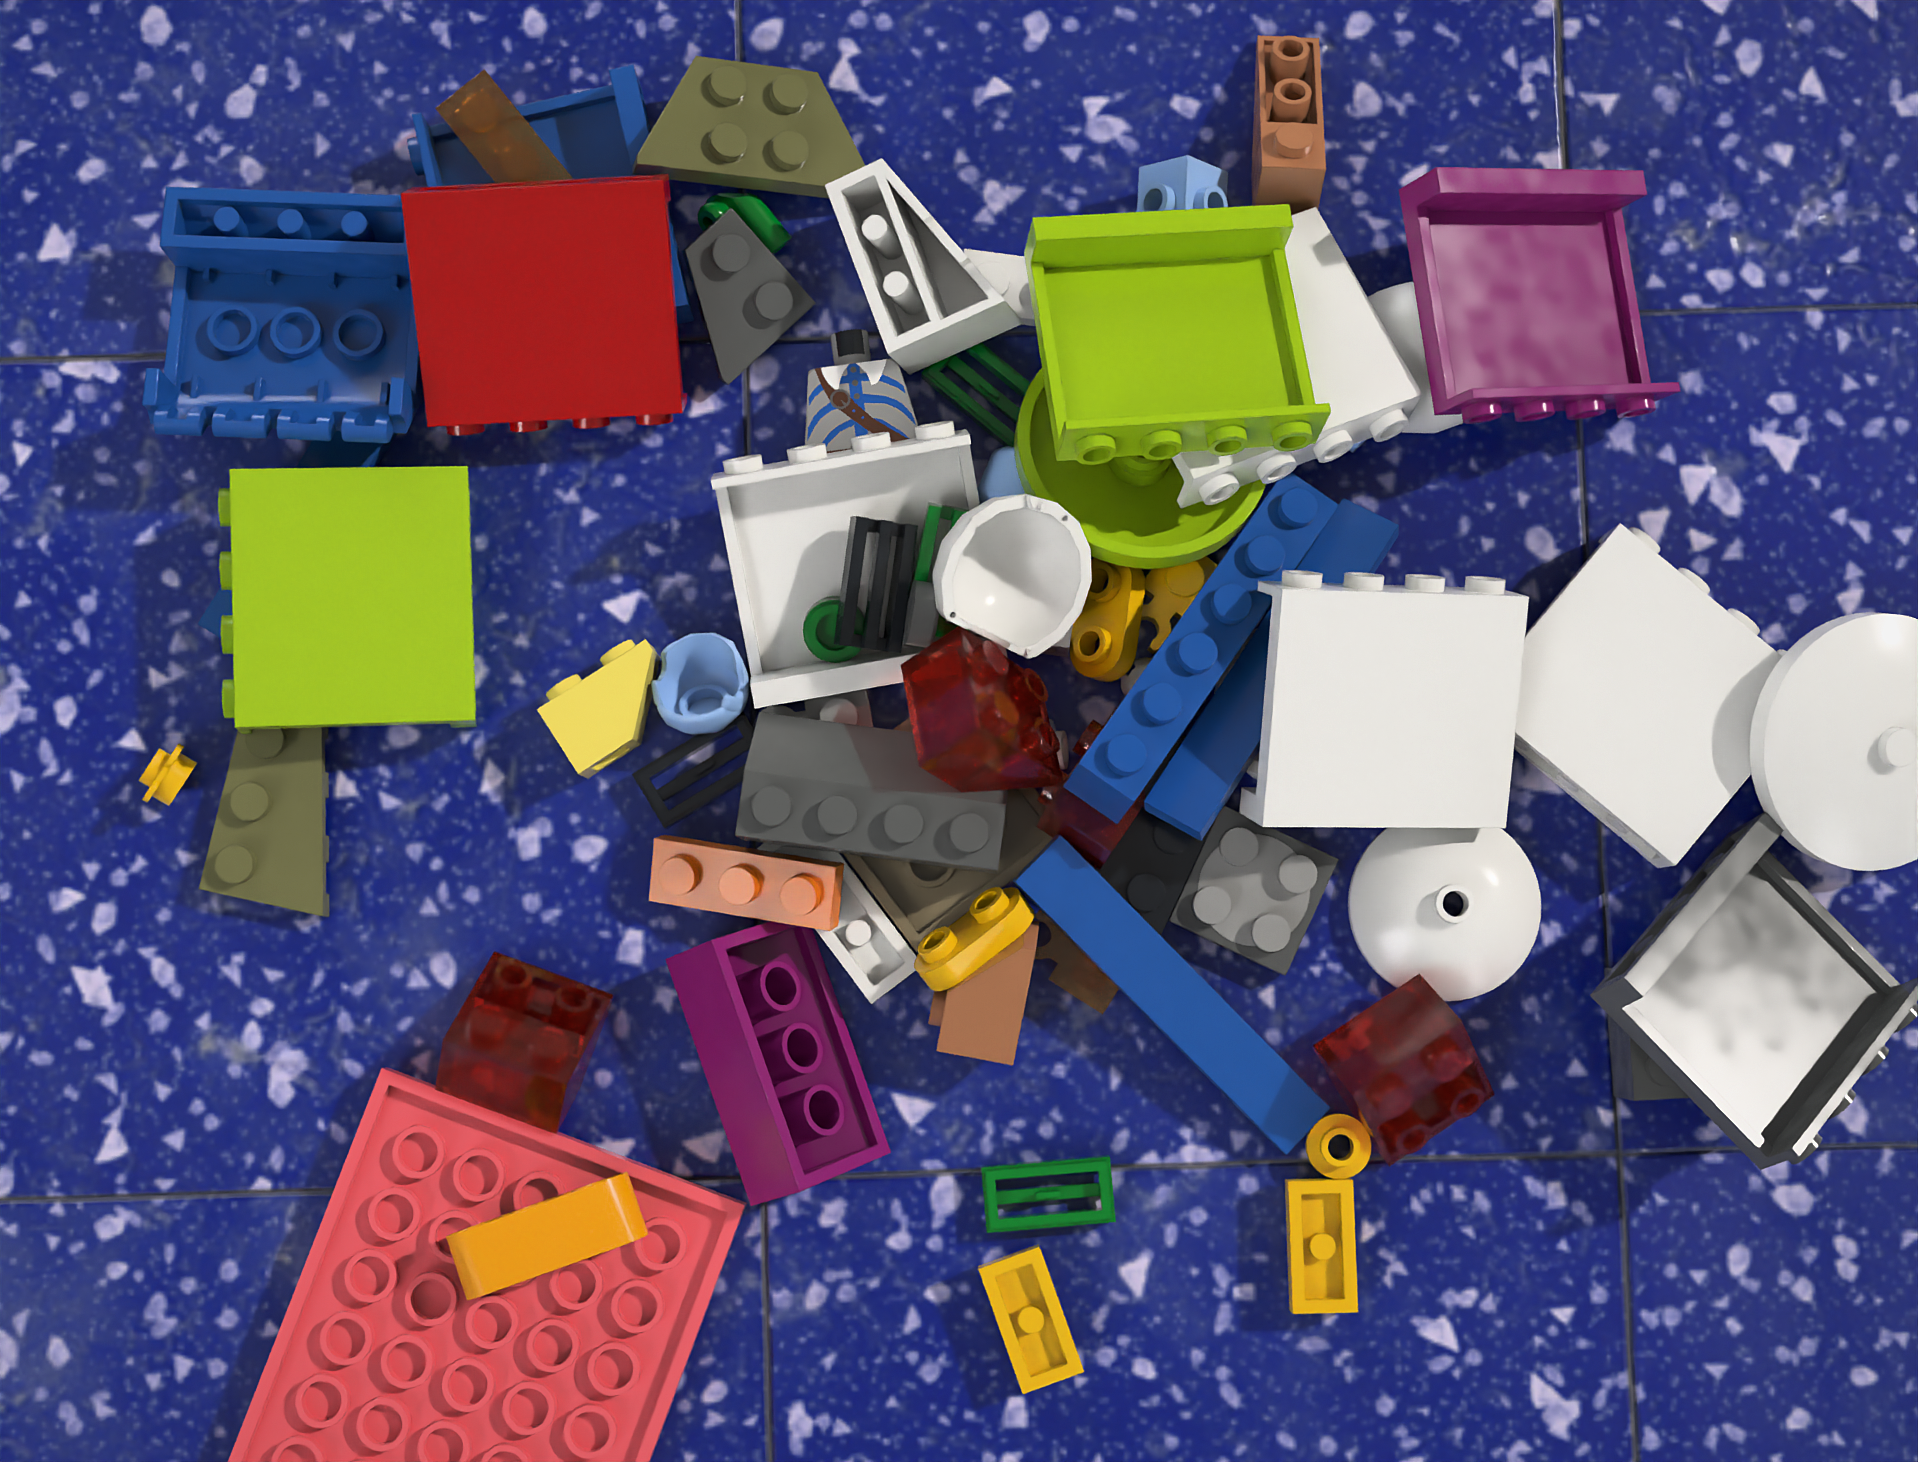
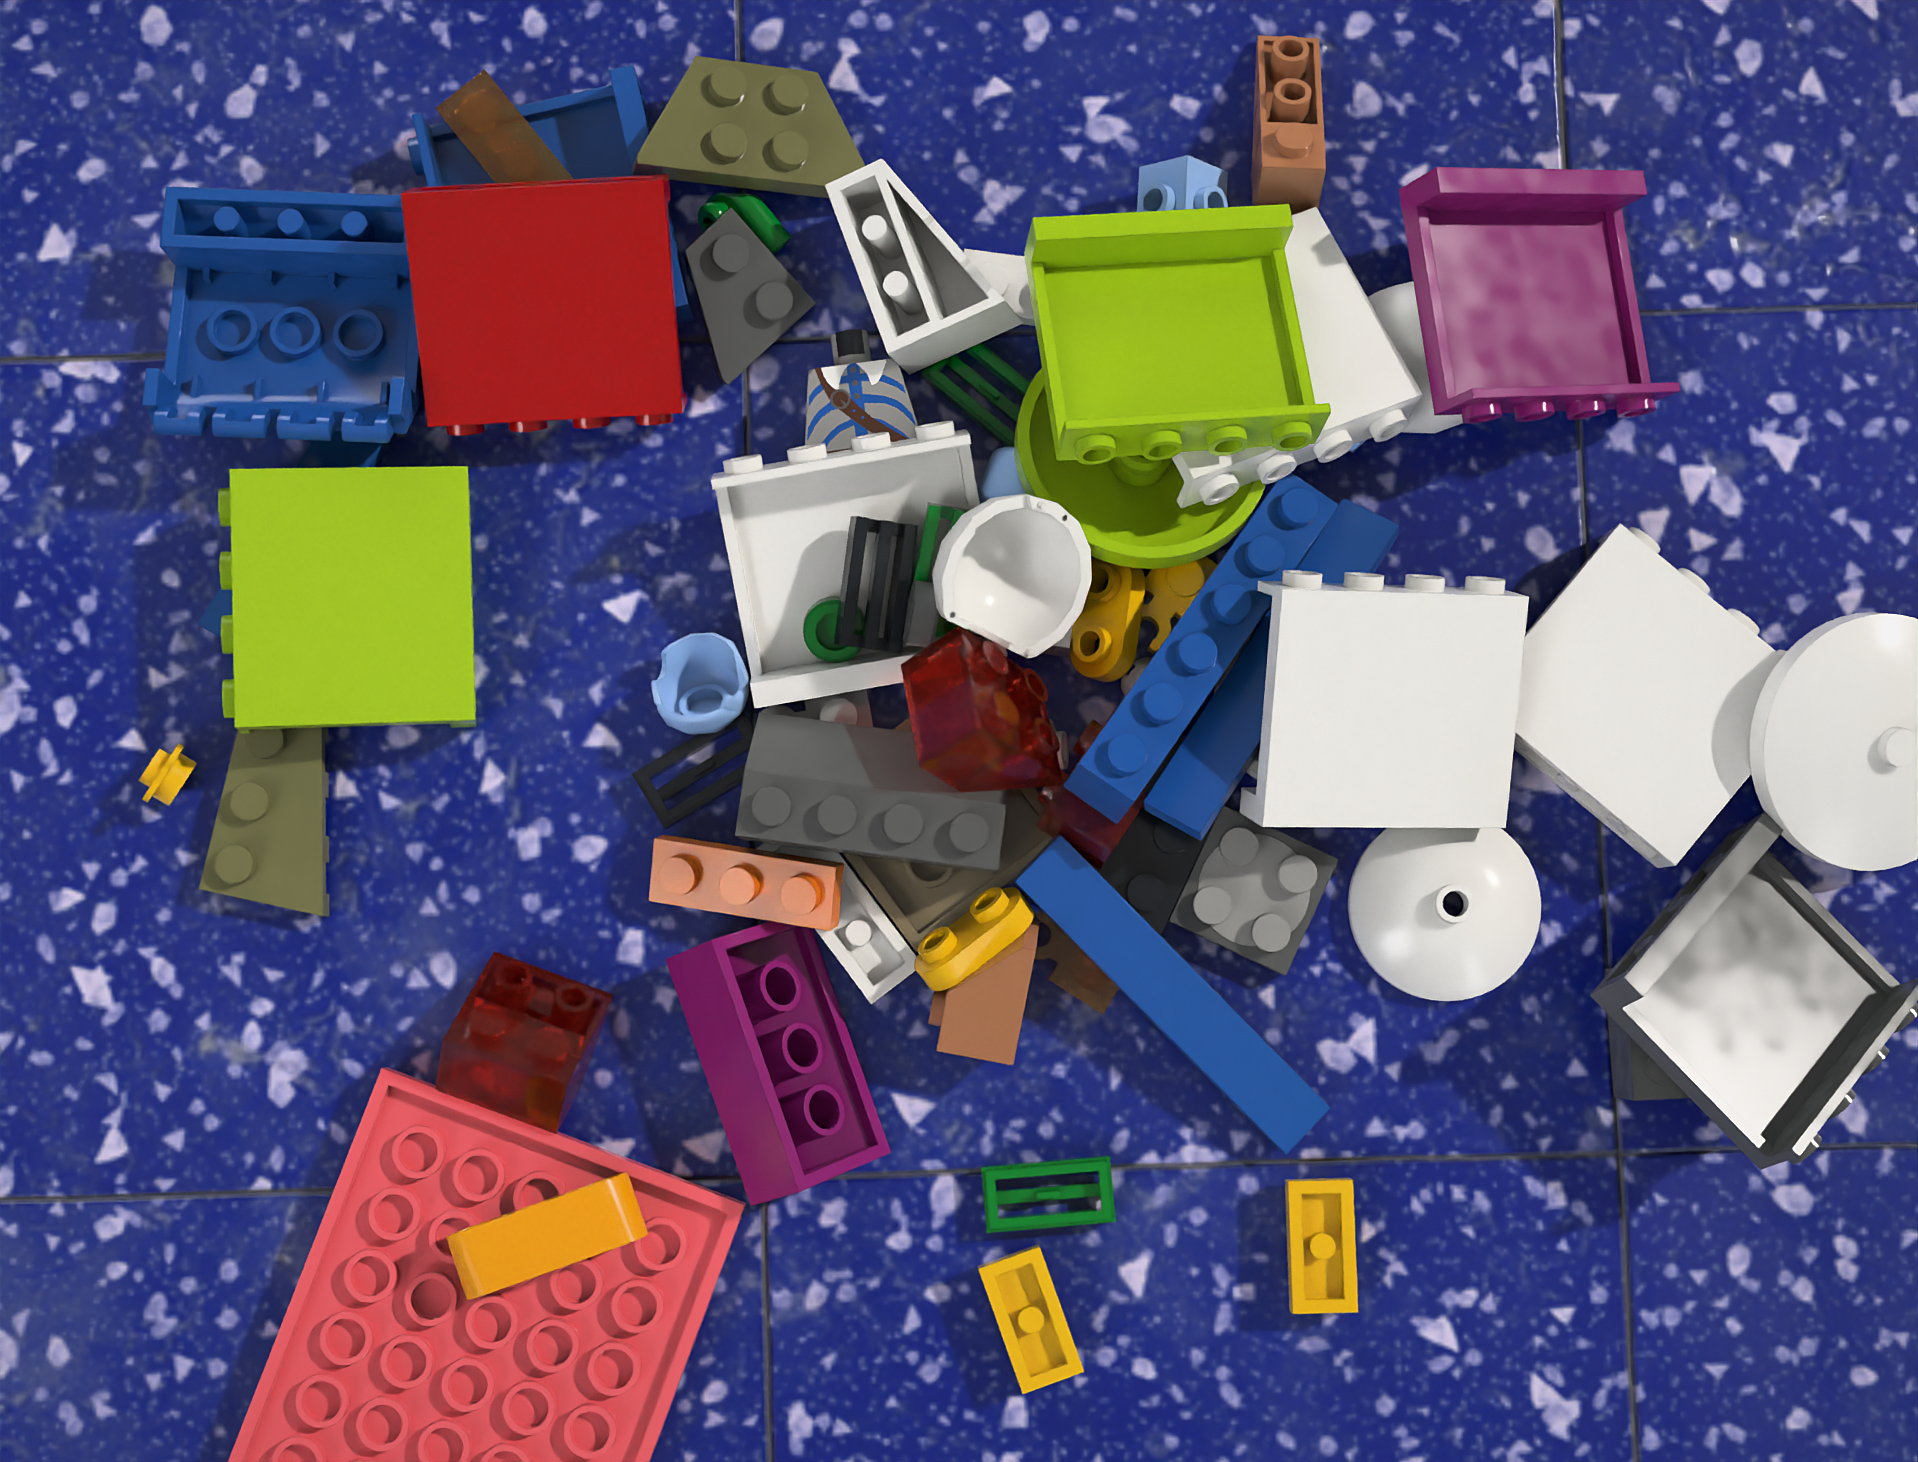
(605, 712): light yellow slope -> none
(1318, 1140): yellow plate -> none
(1405, 1069): clear red slope -> none

